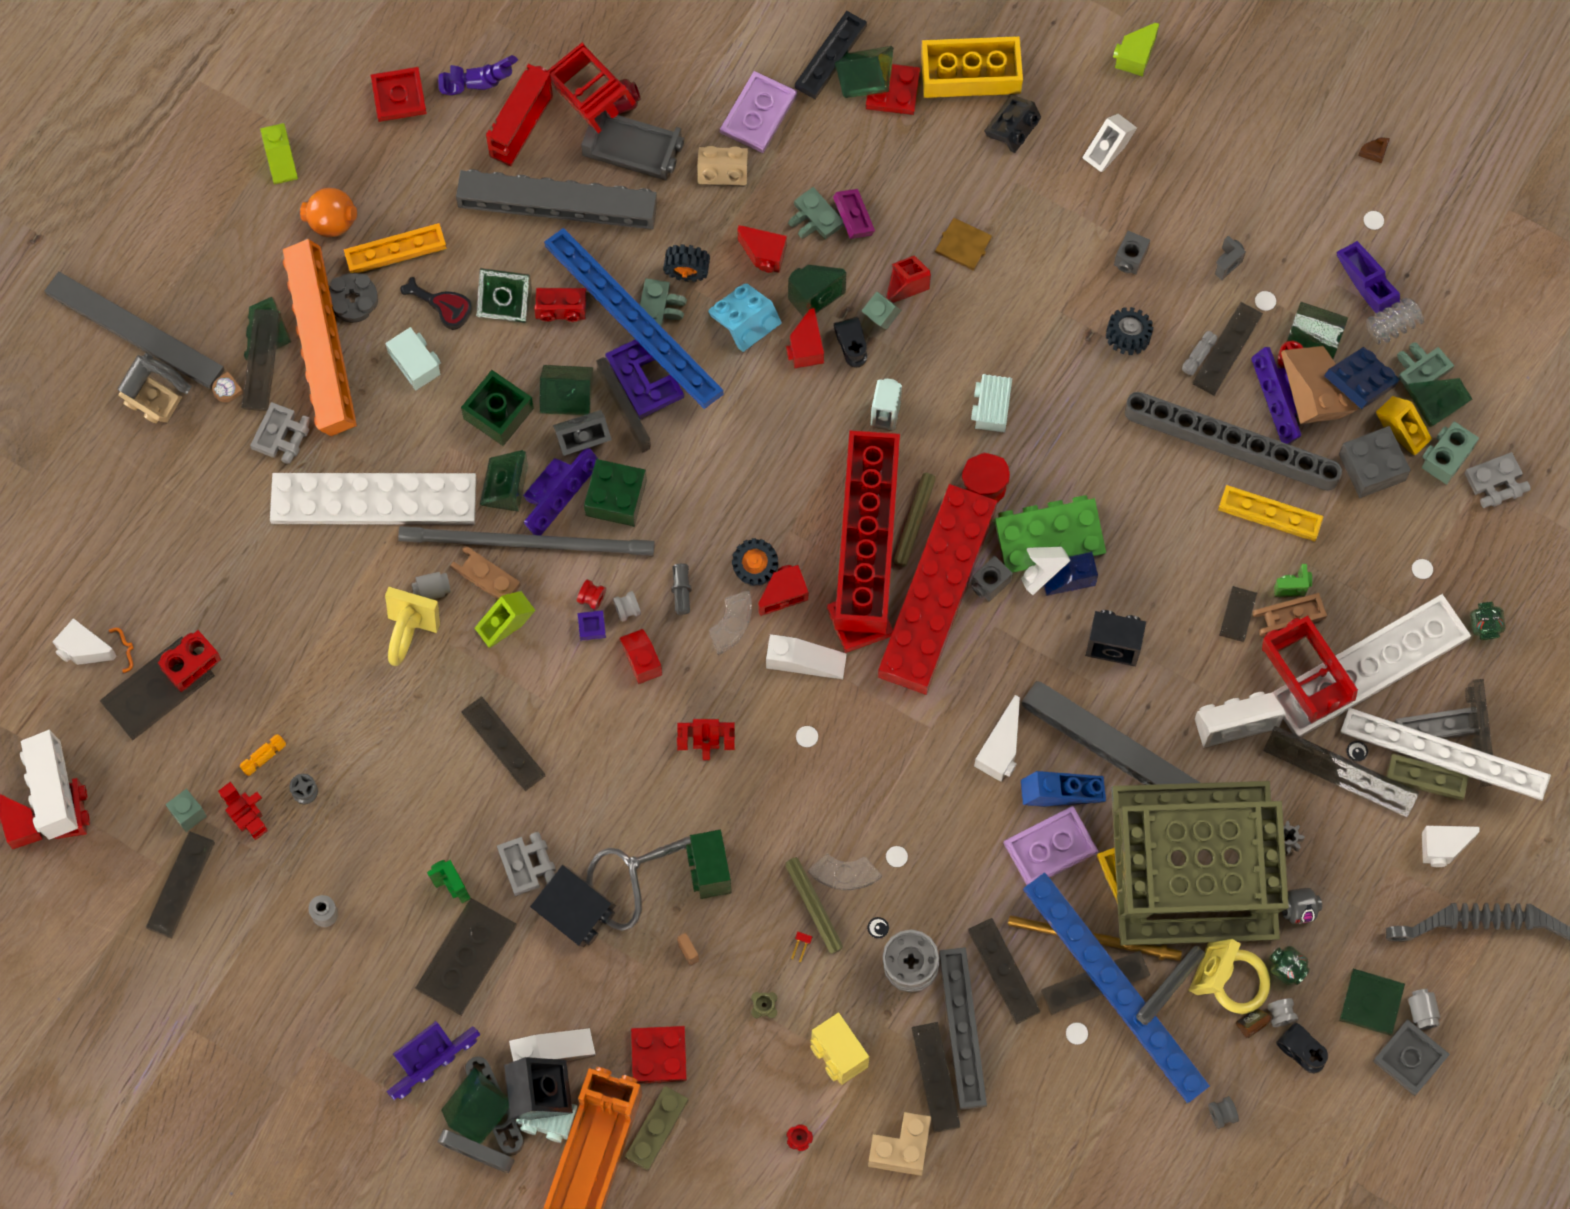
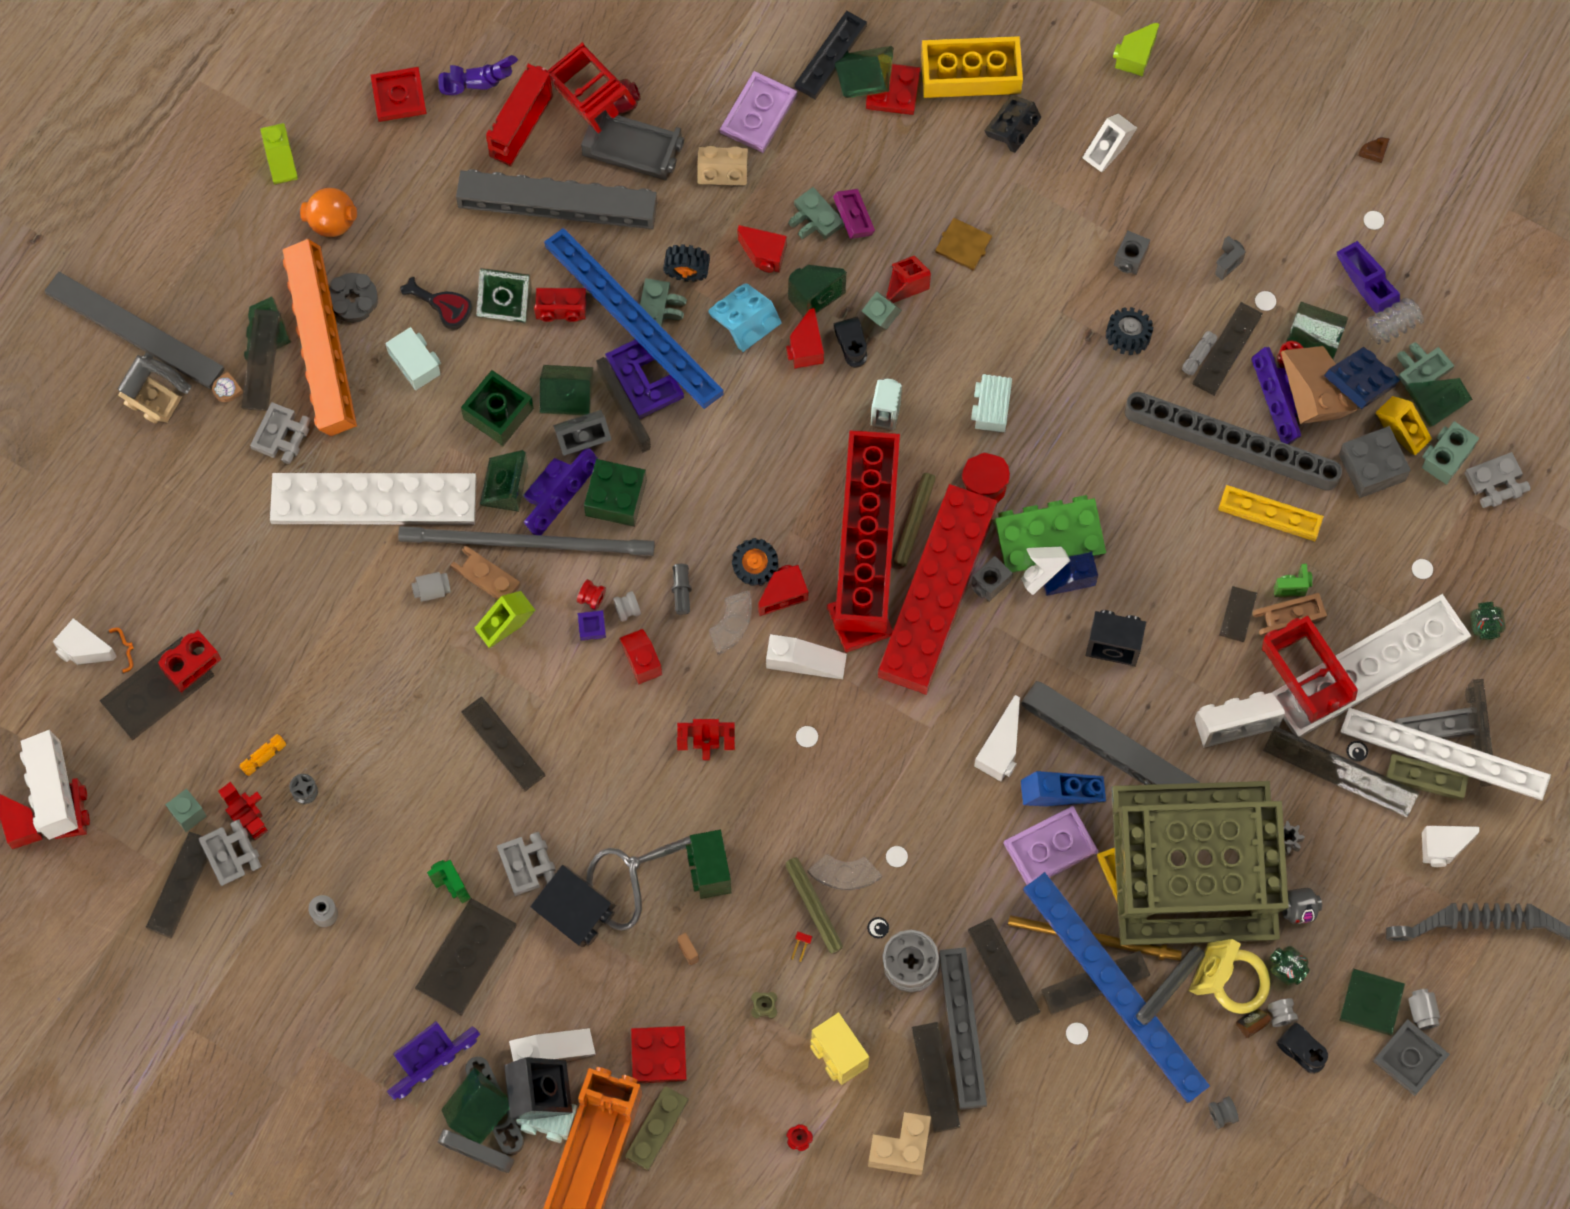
(222, 855): none -> light grey plate
(395, 248): light orange plate -> none
(410, 613): light yellow tile -> none

